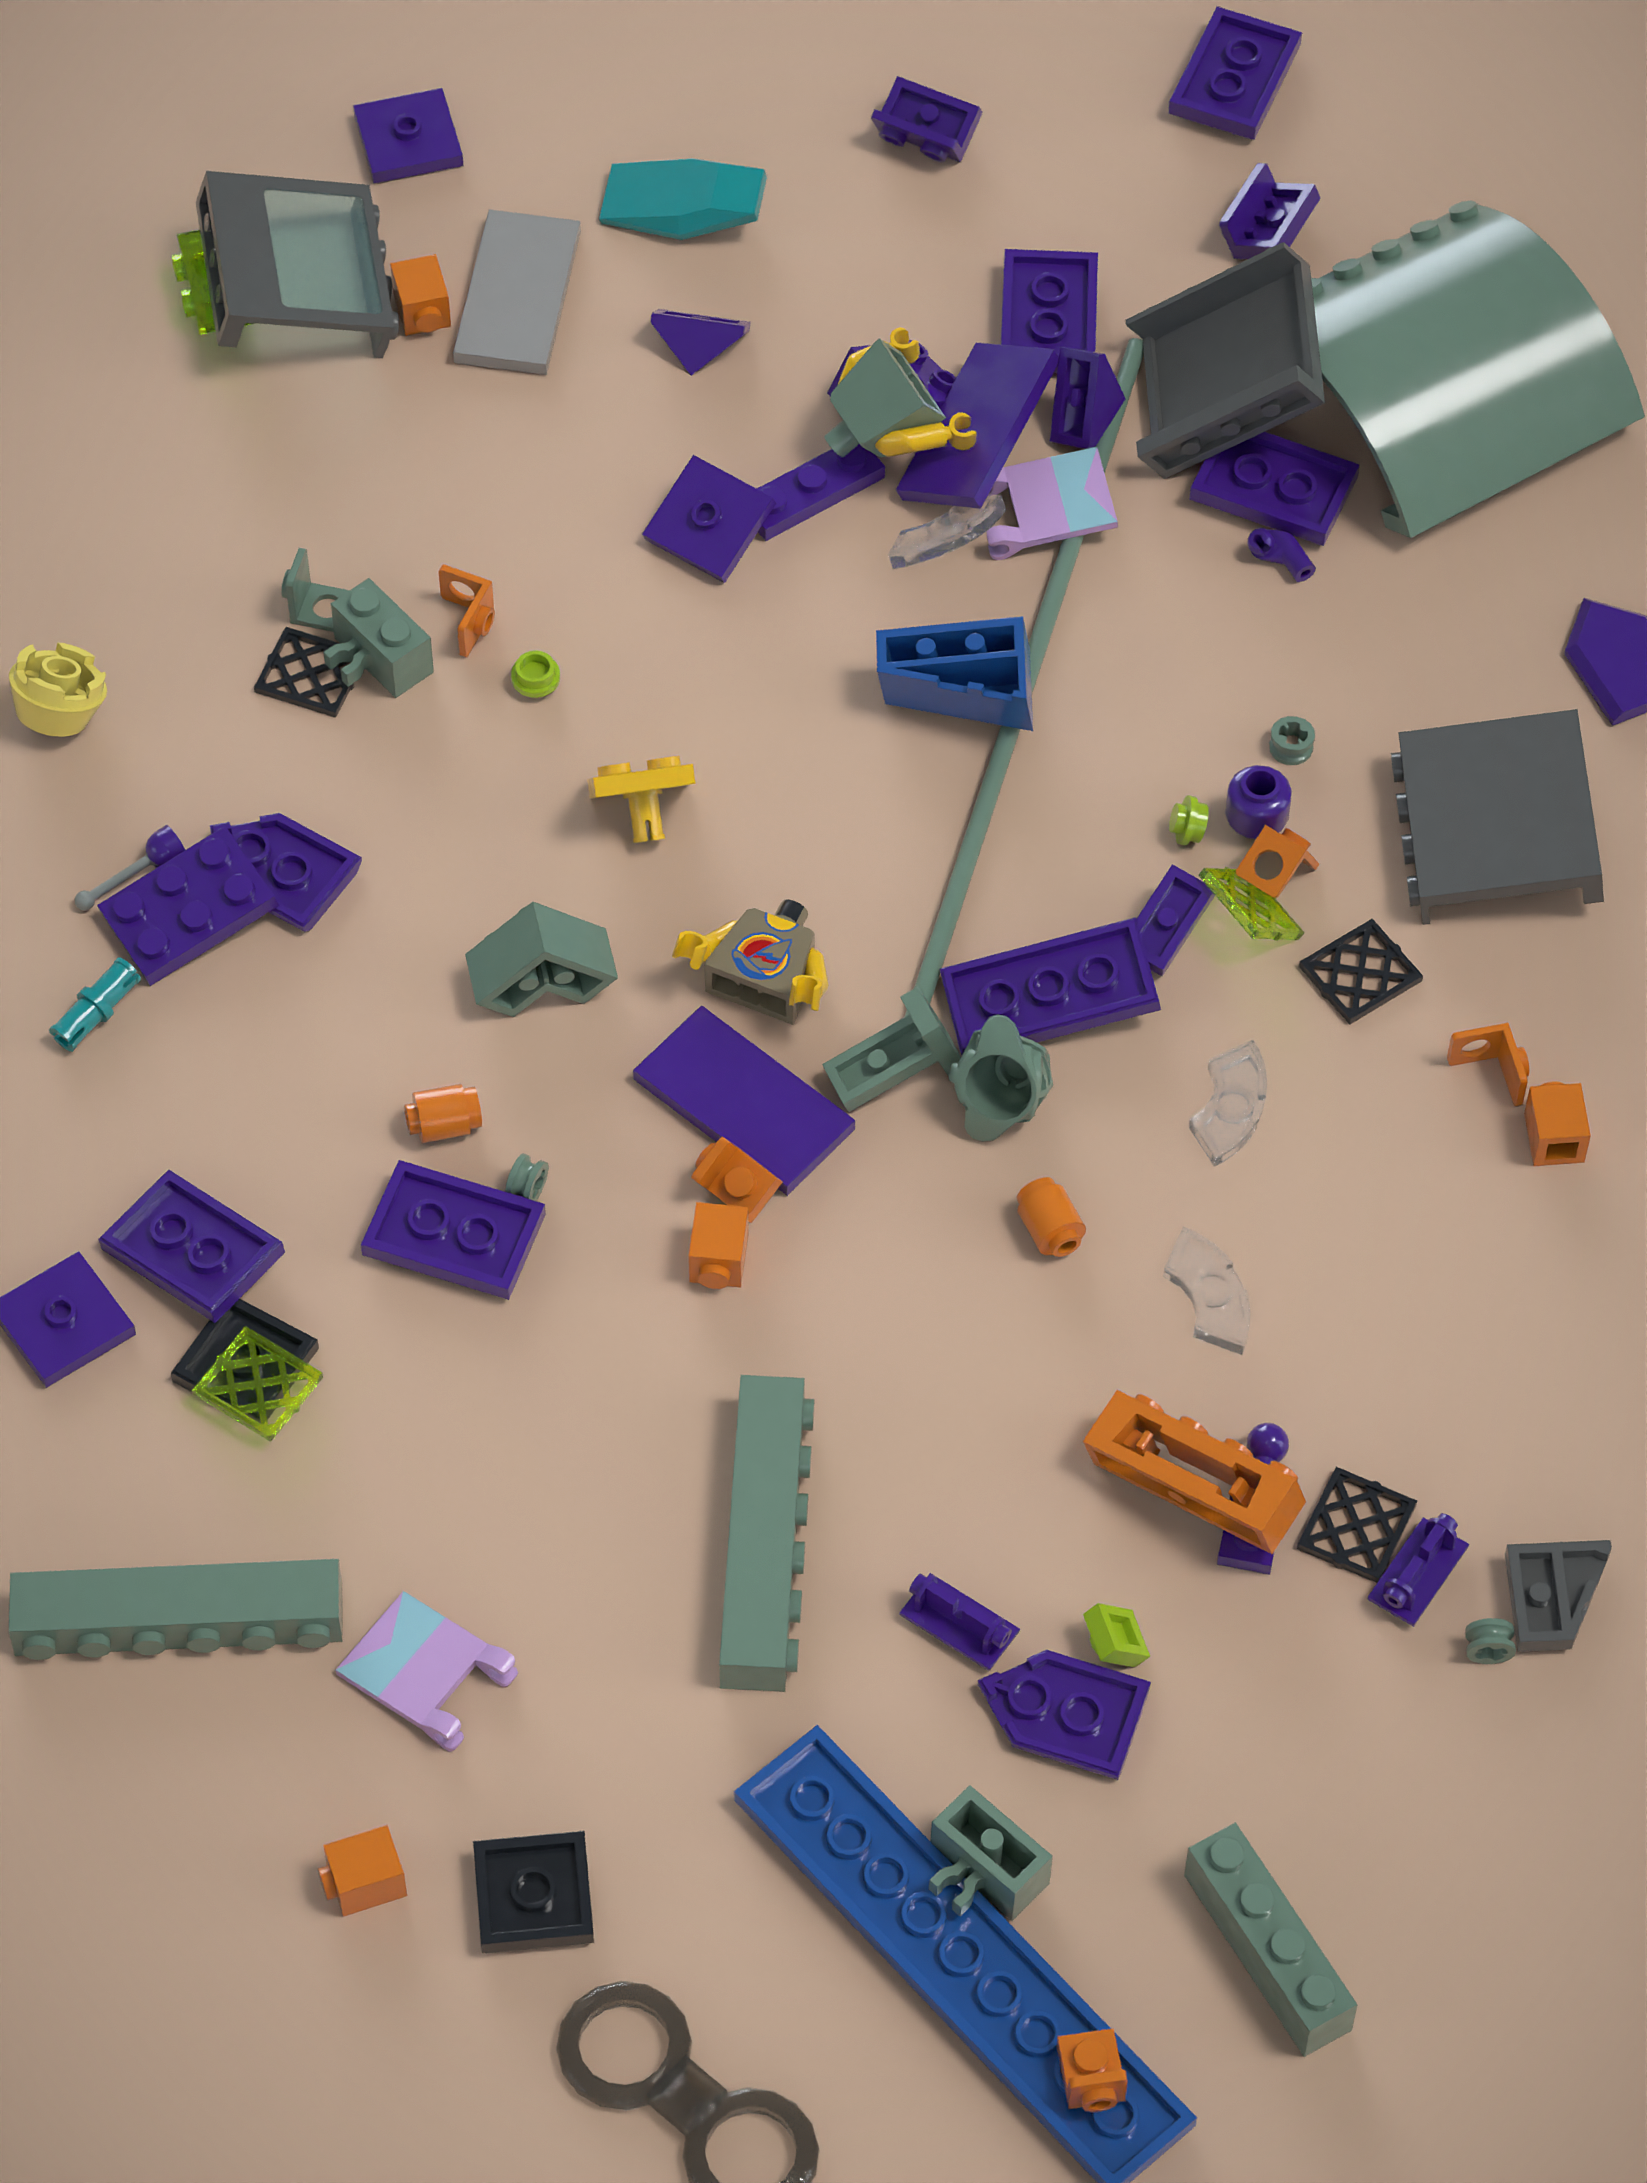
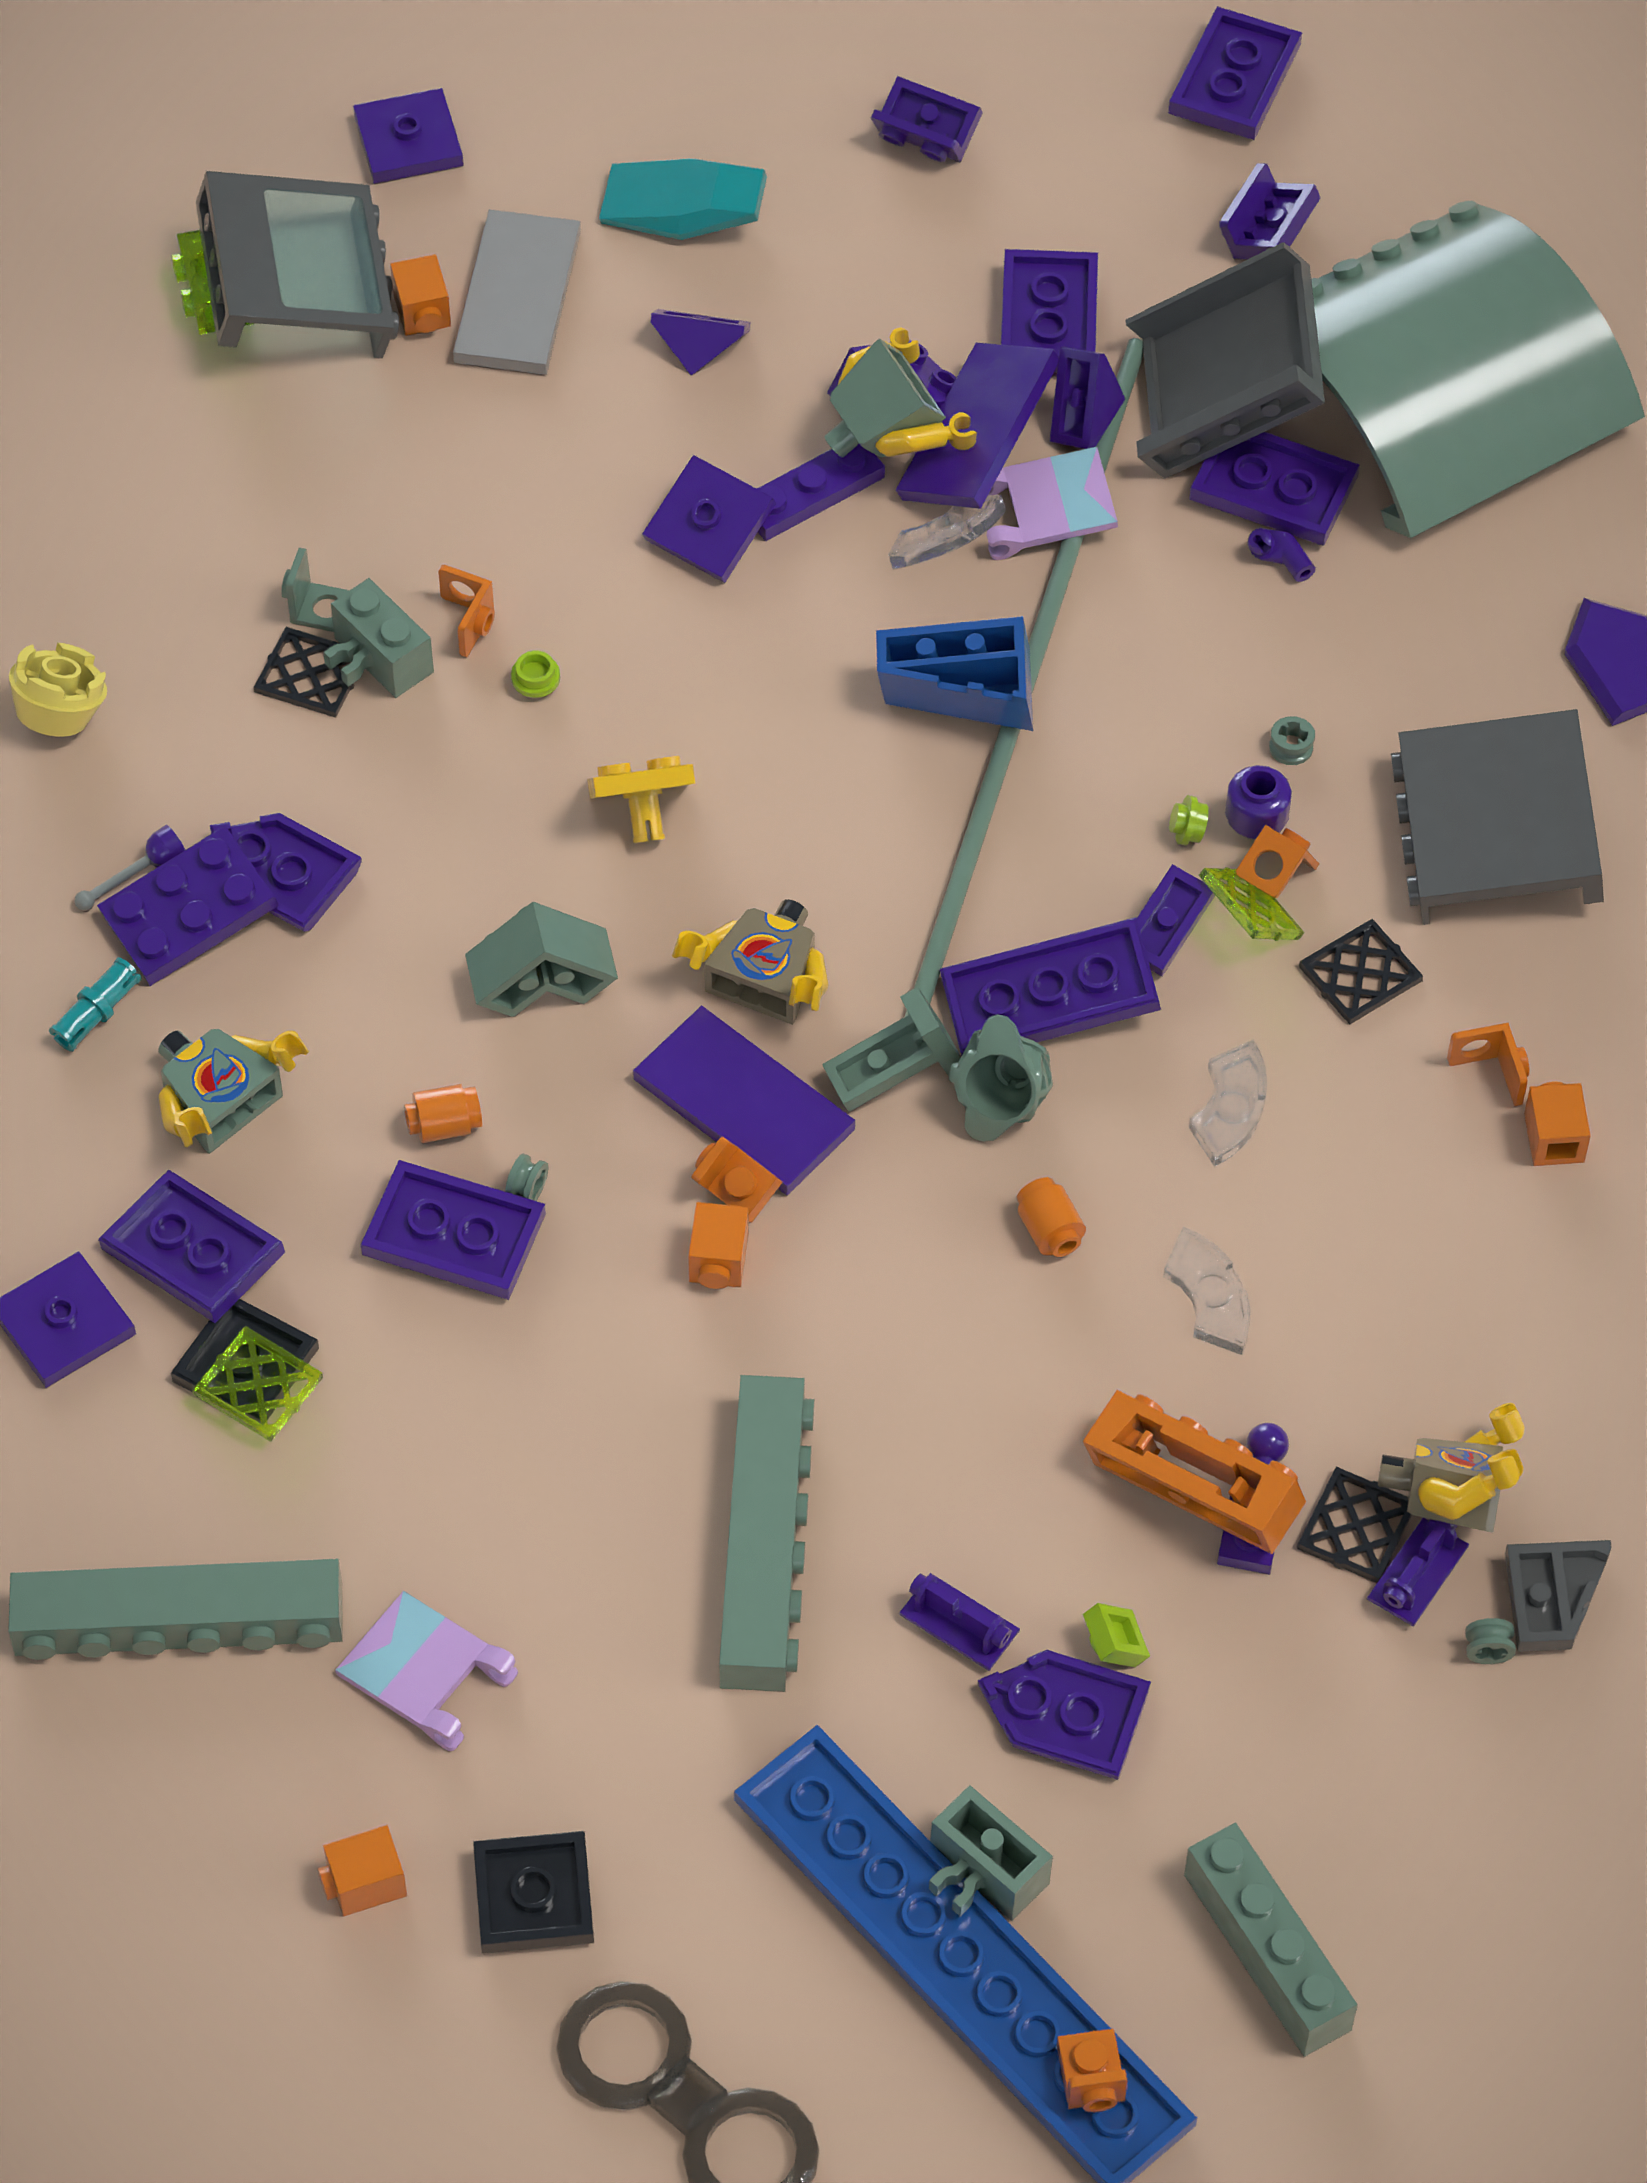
(221, 1082): none -> torso
(1460, 1479): none -> torso

